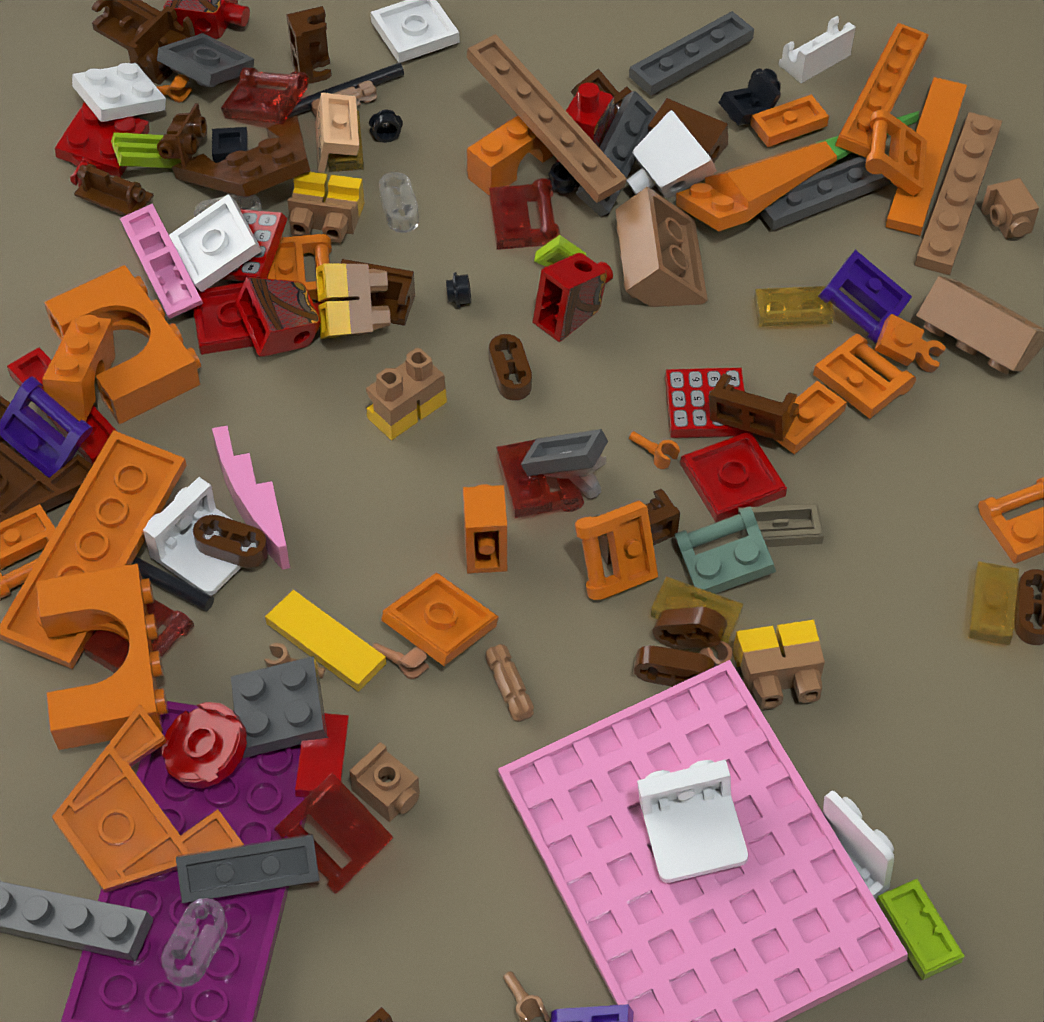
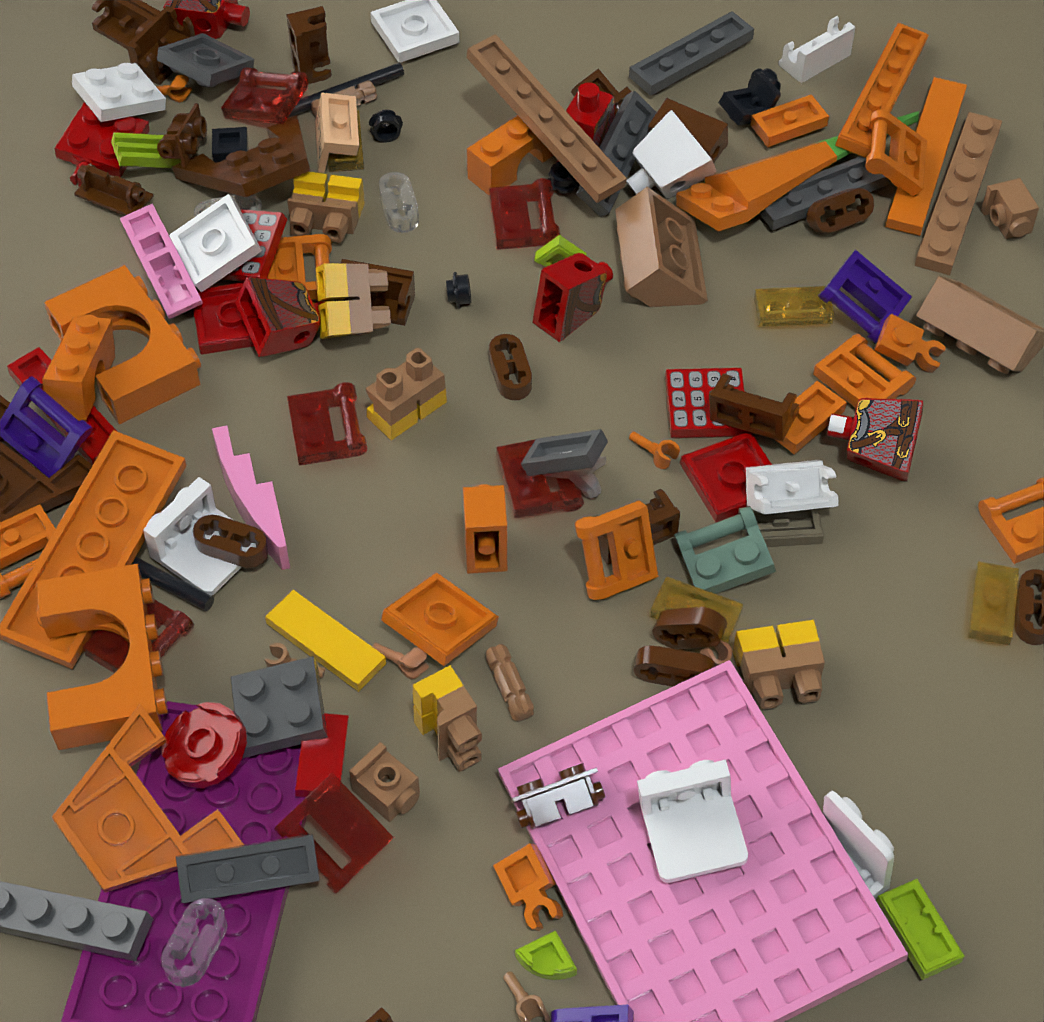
(314, 429): none -> clear red plate
(449, 710): none -> medium nougat hips
(525, 881): none -> orange plate
(547, 958): none -> lime tile
(573, 788): none -> hinge
(790, 487): none -> white hinge
(838, 203): none -> reddish brown beam
(881, 434): none -> torso

